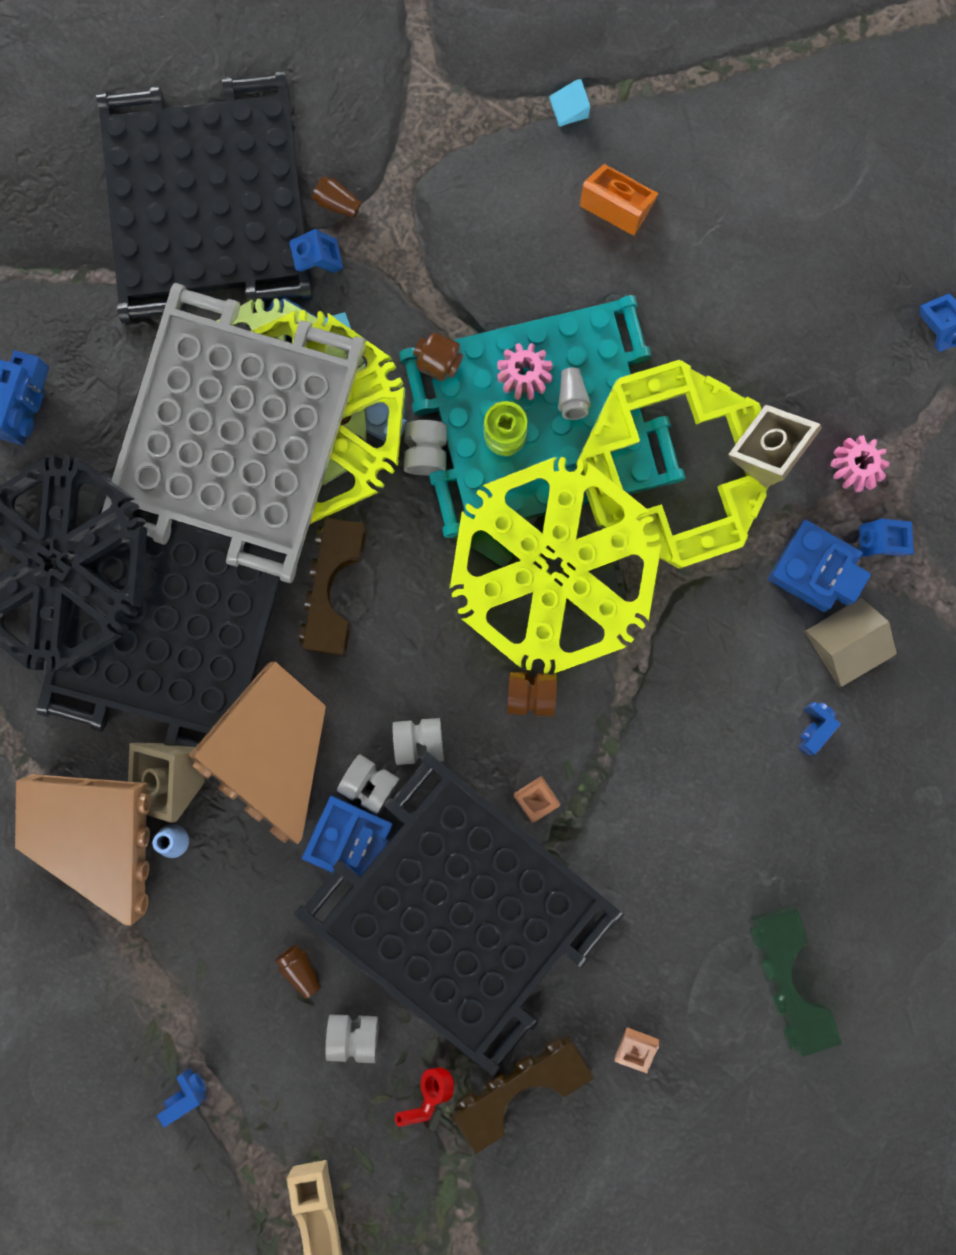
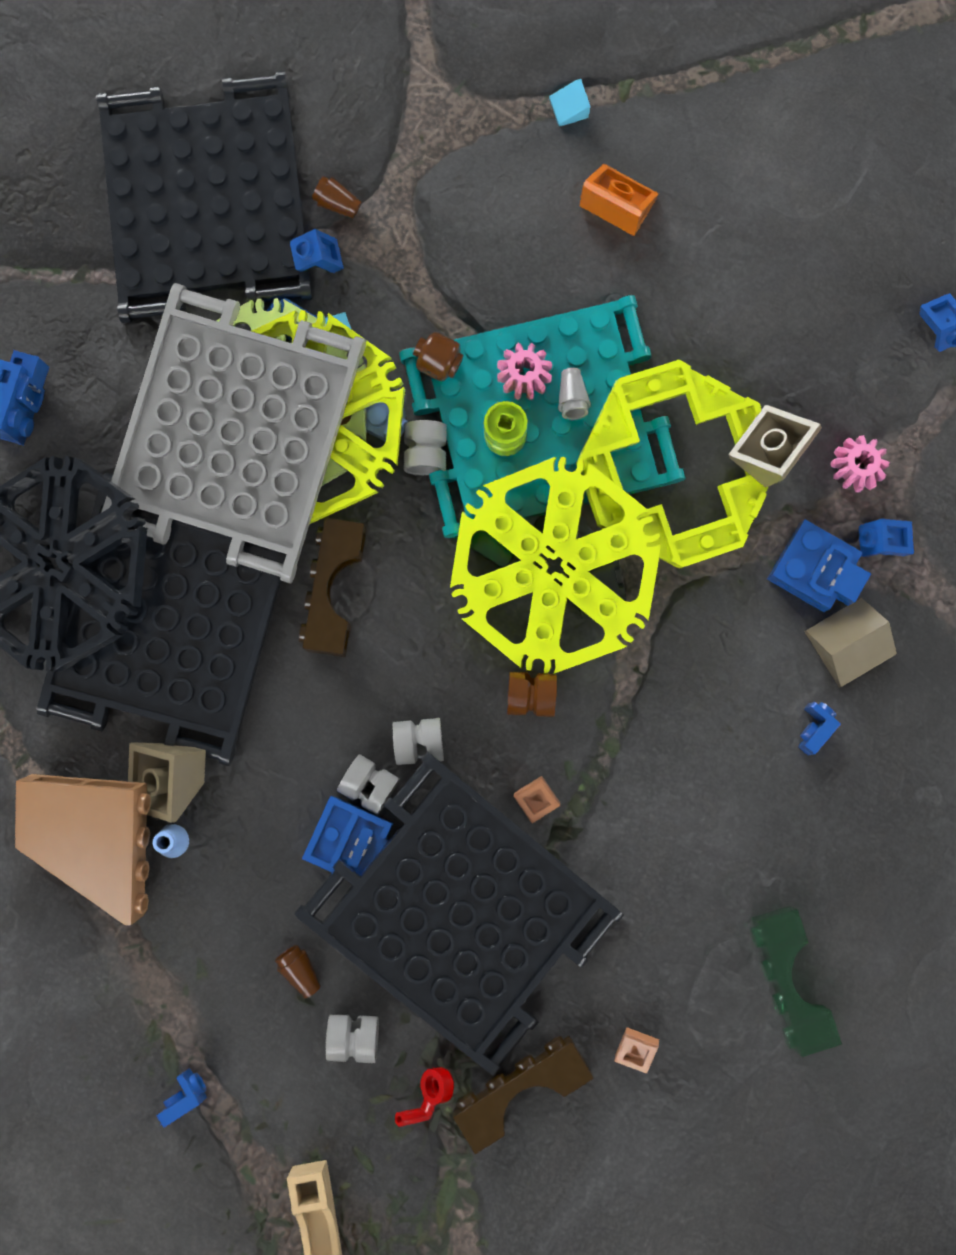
(267, 750): medium nougat slope -> none

